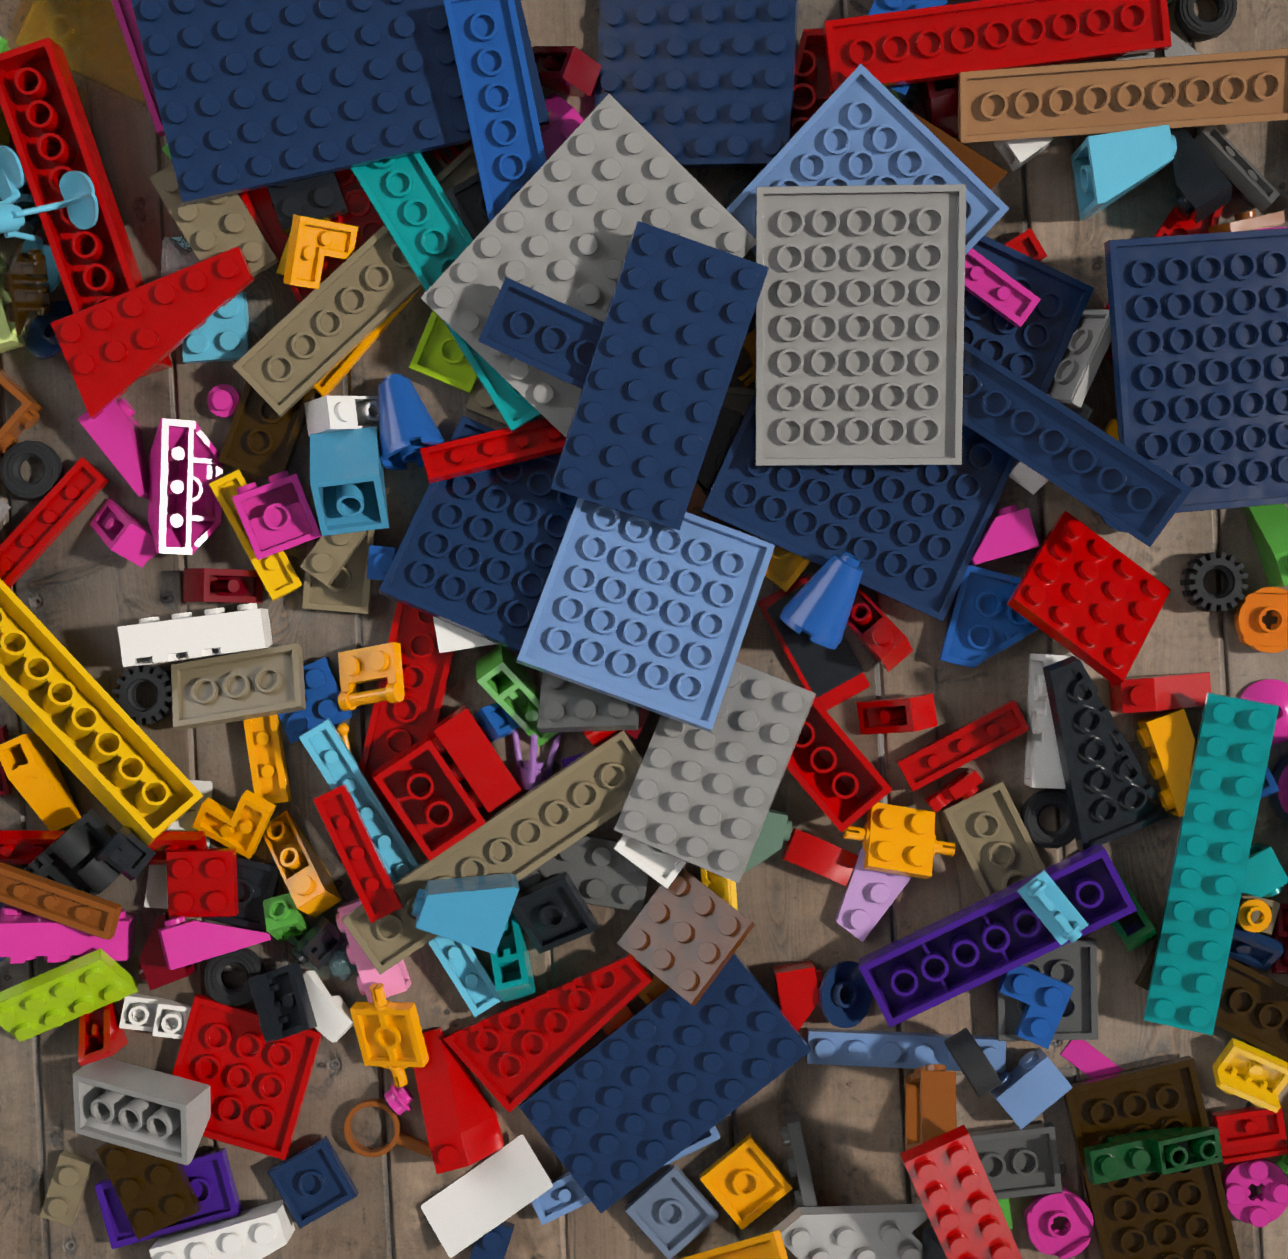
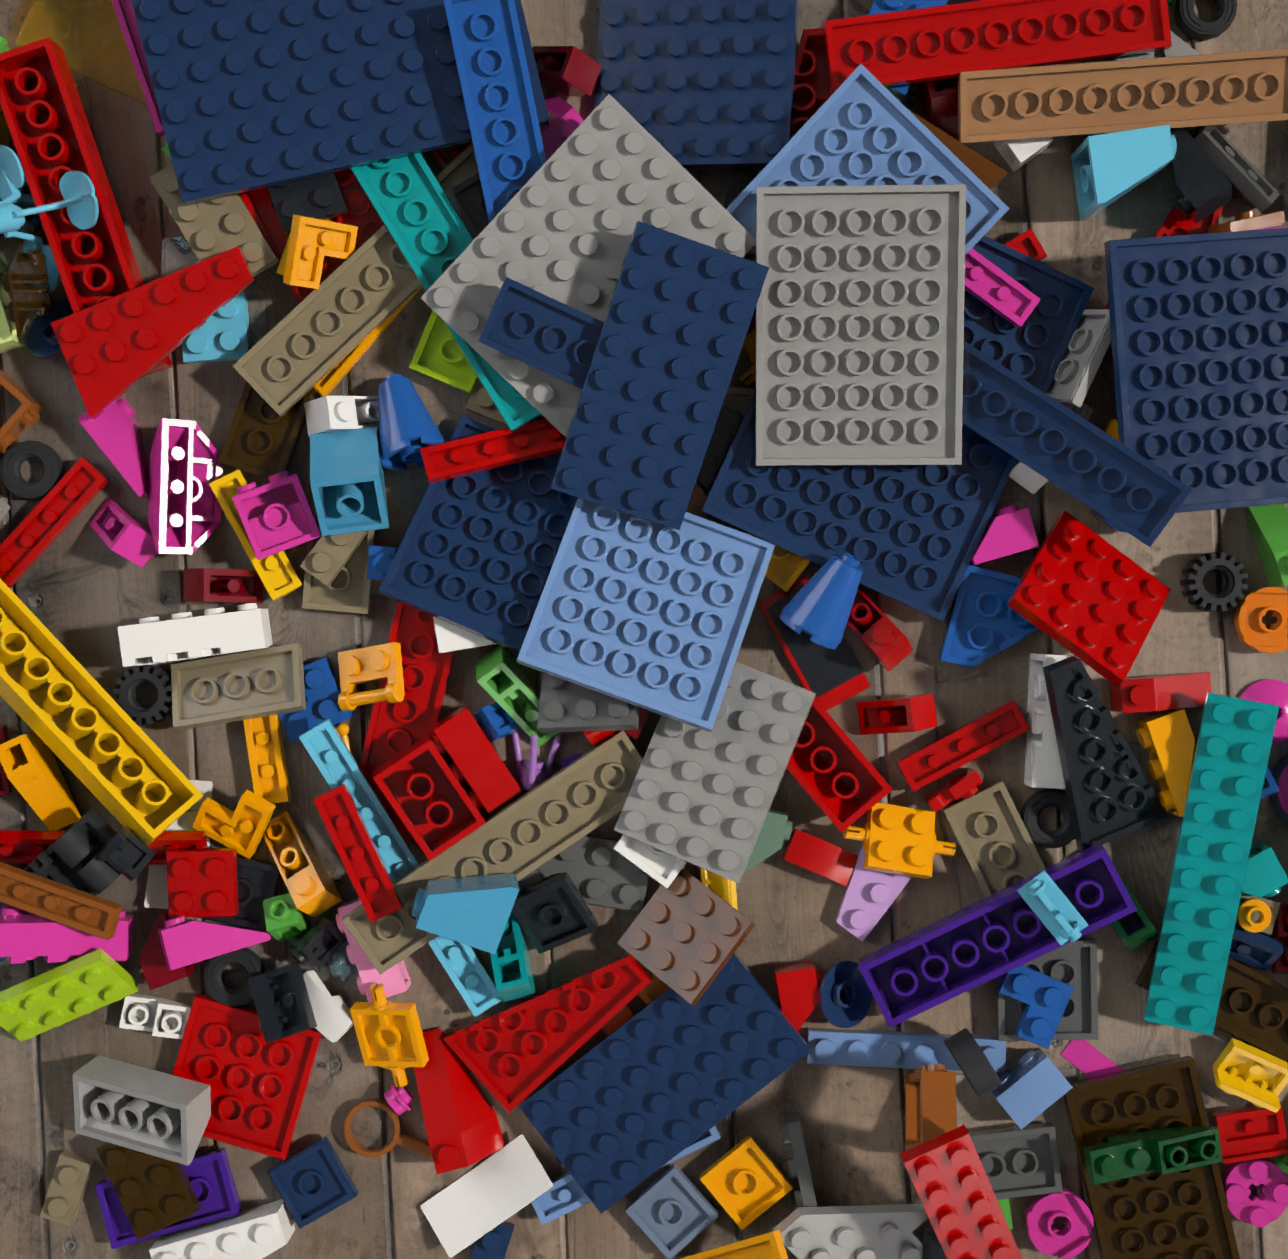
(100, 1035): red slope -> none
(223, 400): dark pink plate -> none

